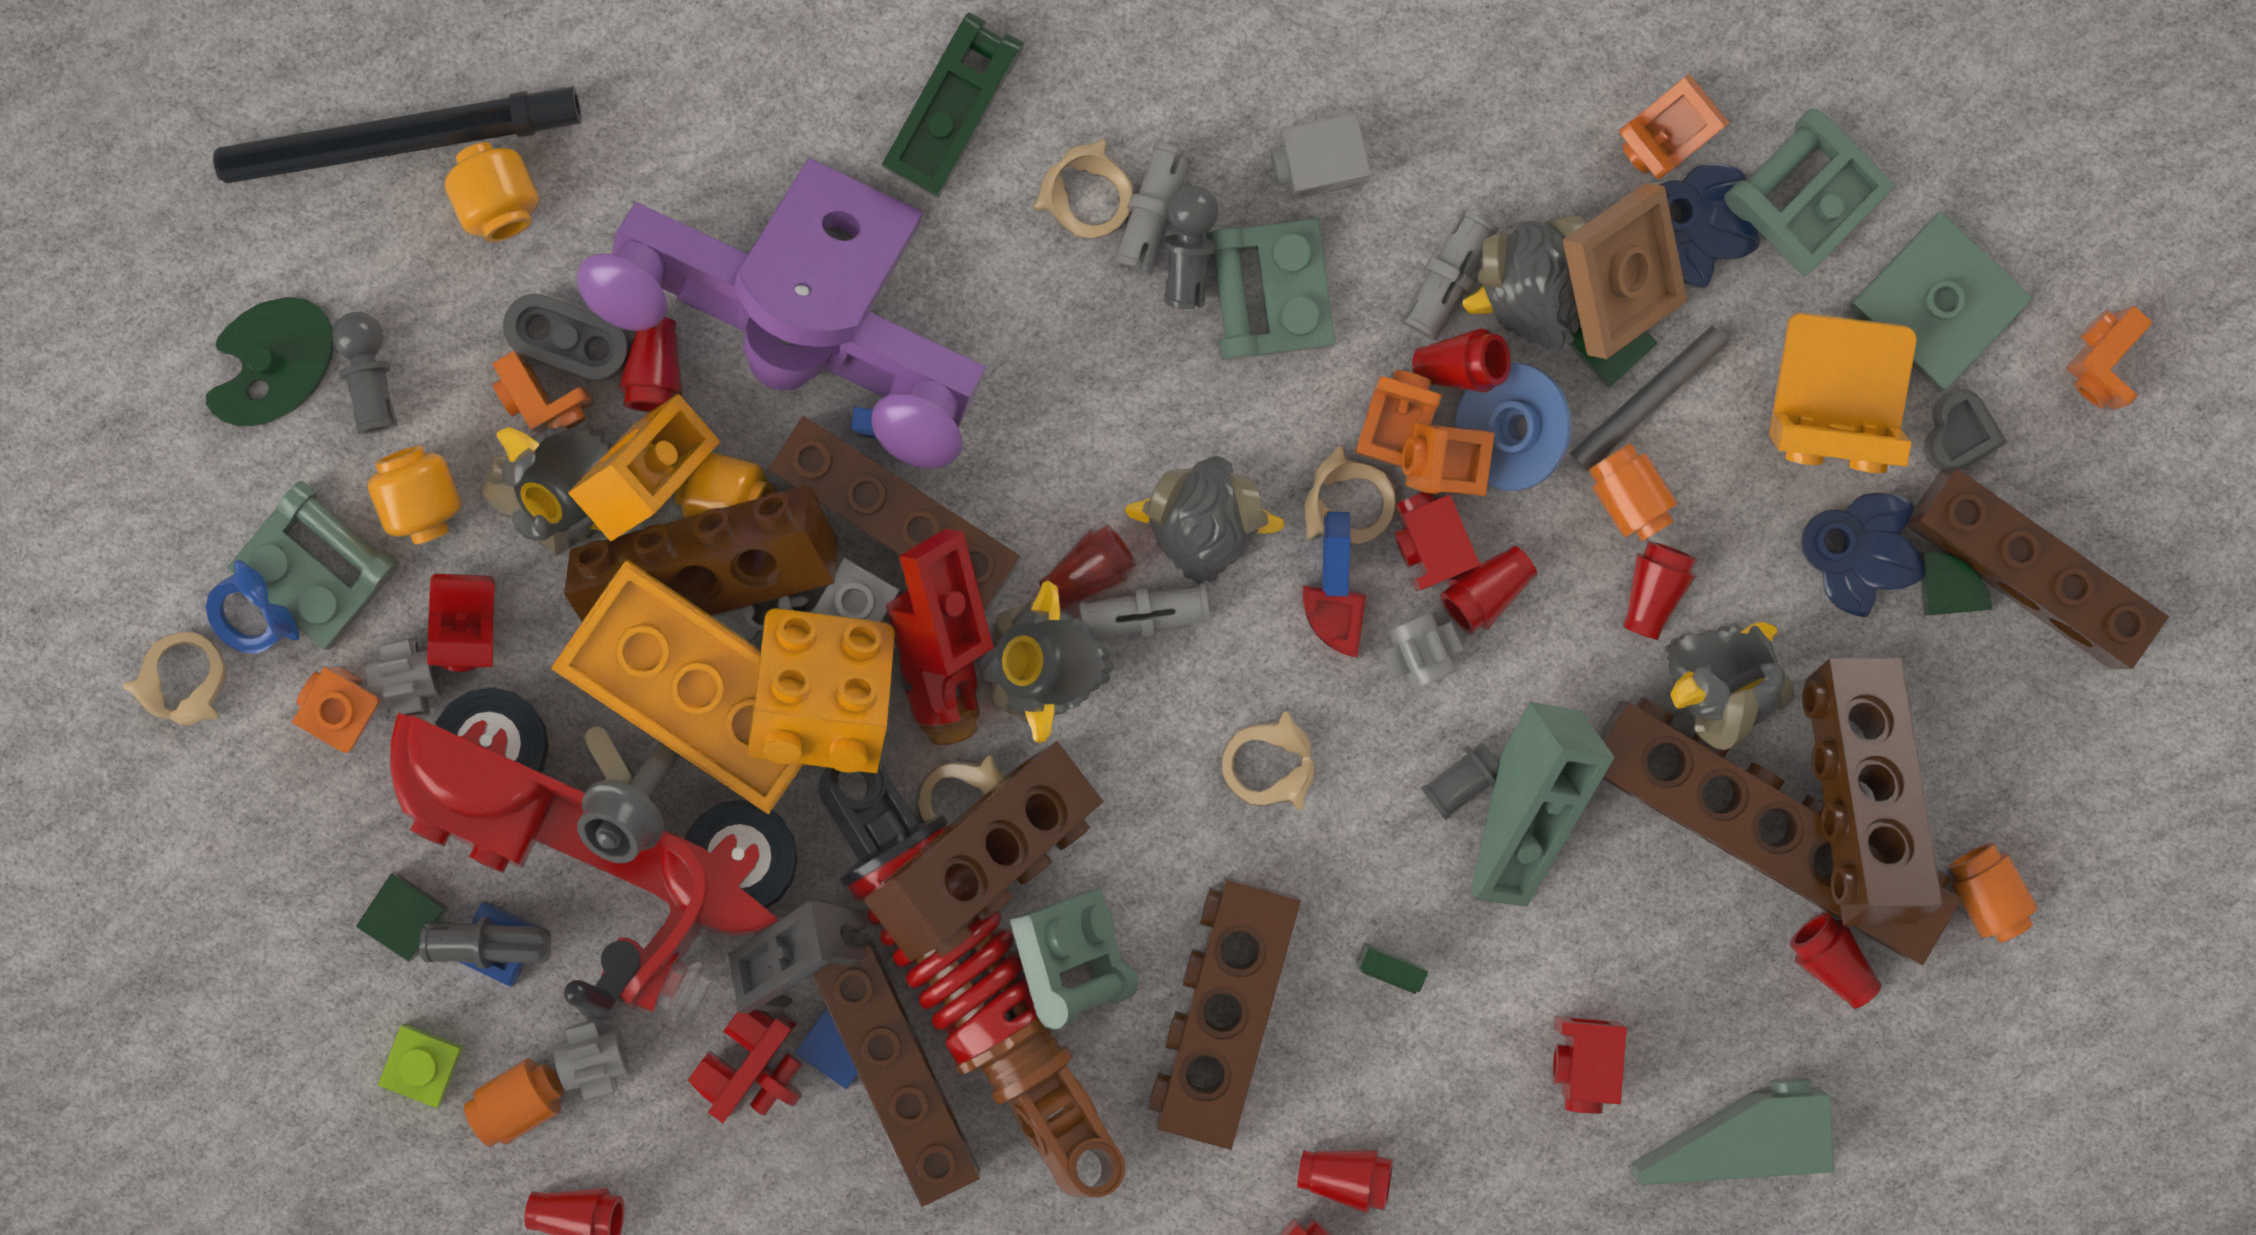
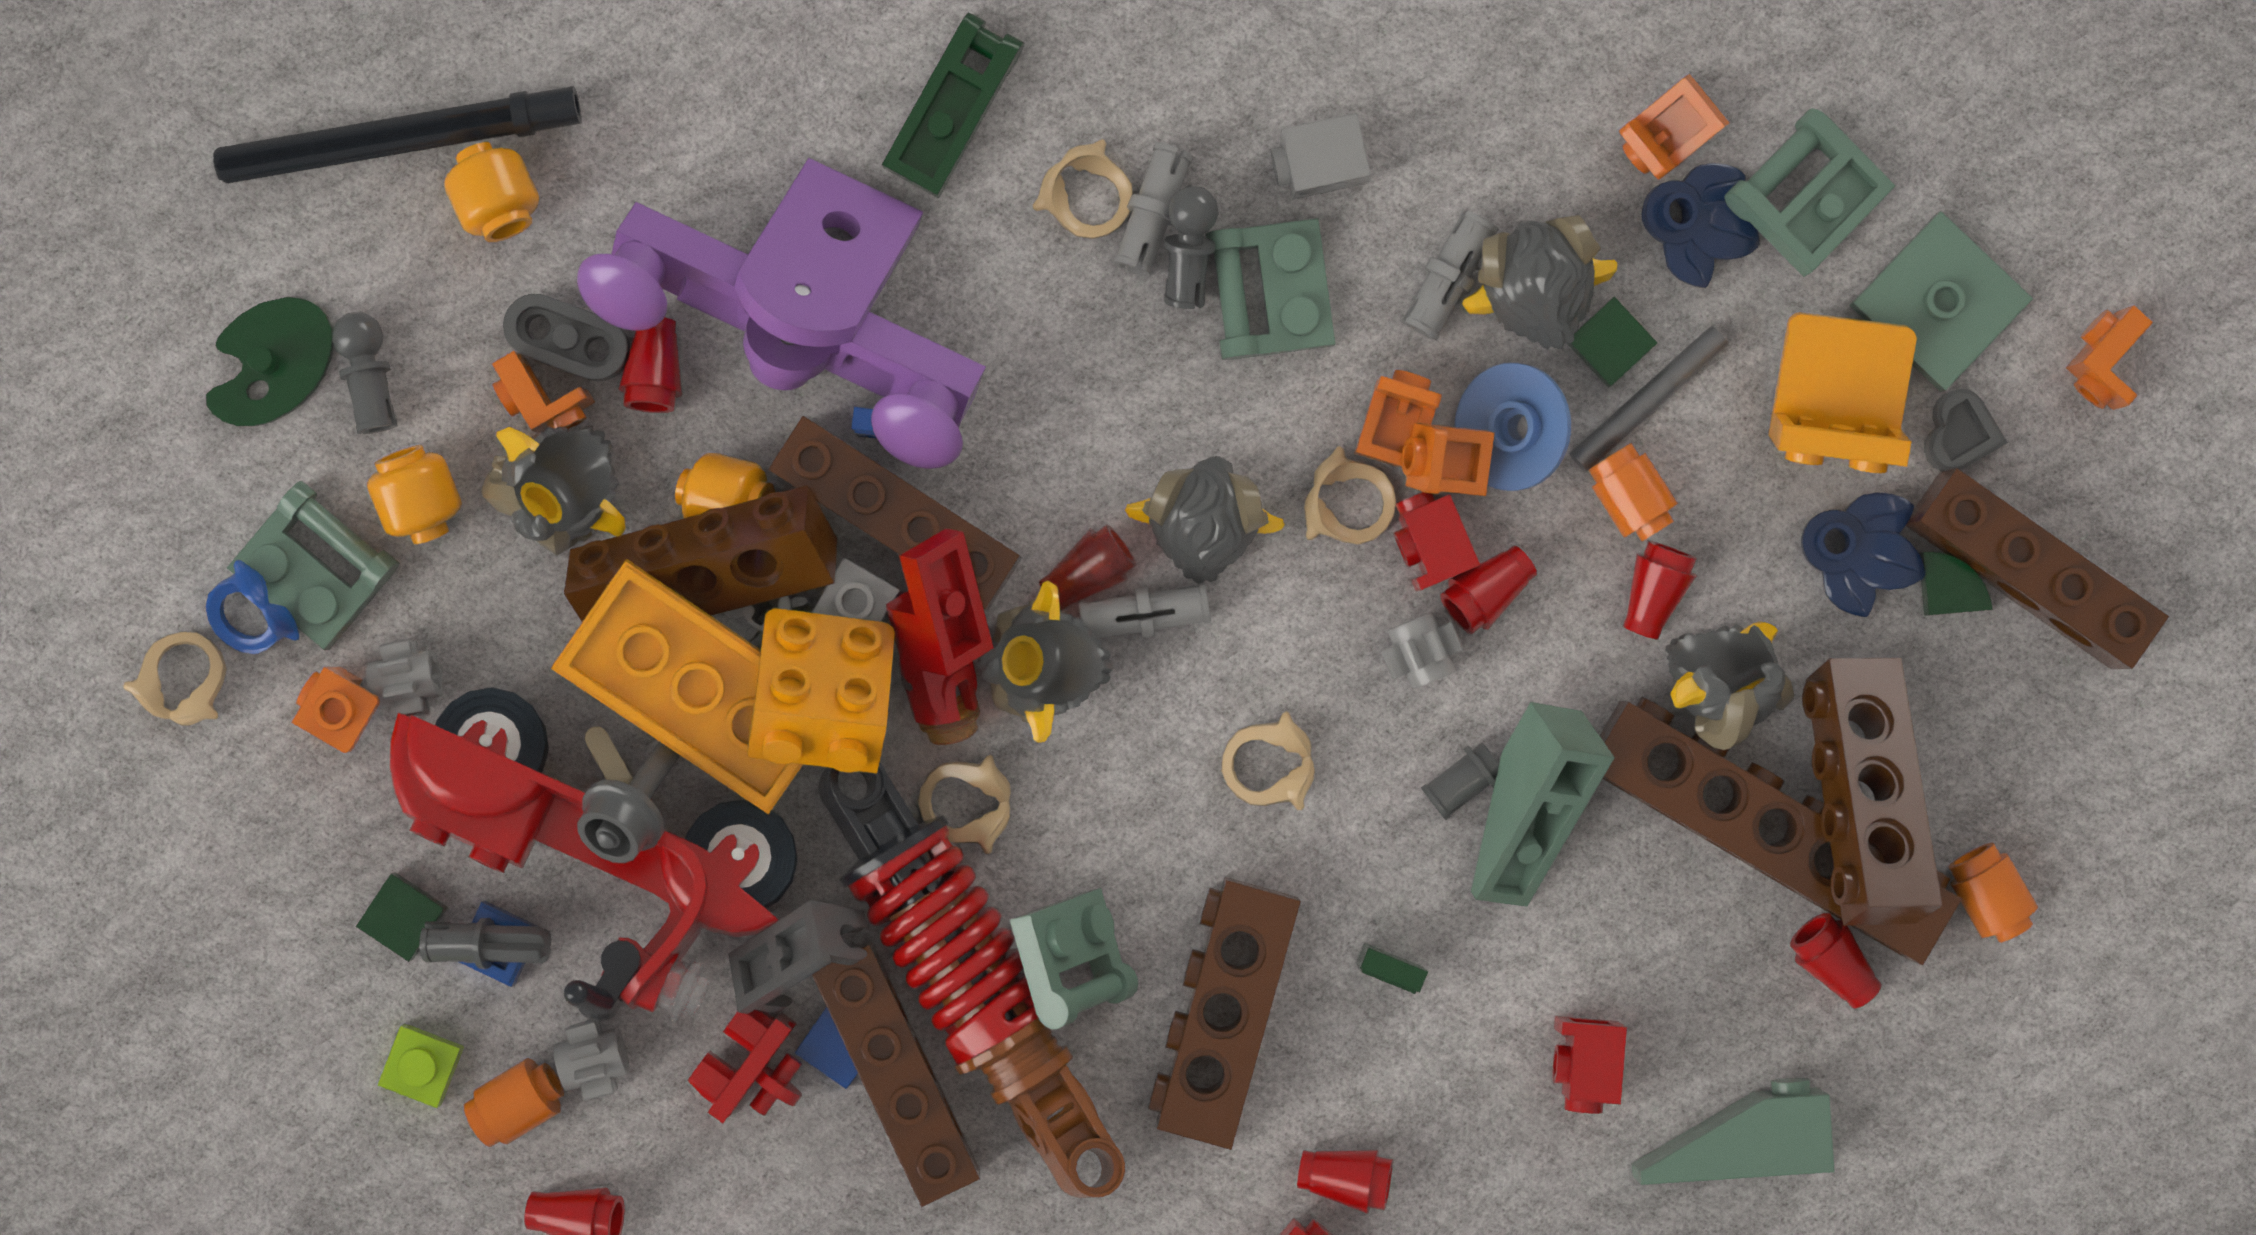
(460, 621): red bracket -> none
(644, 467): light orange brick -> none
(1013, 822): reddish brown brick -> none
(1335, 618): red tile -> none
(1336, 554): blue tile -> none
(1465, 362): red cone -> none
(1625, 270): medium nougat plate -> none

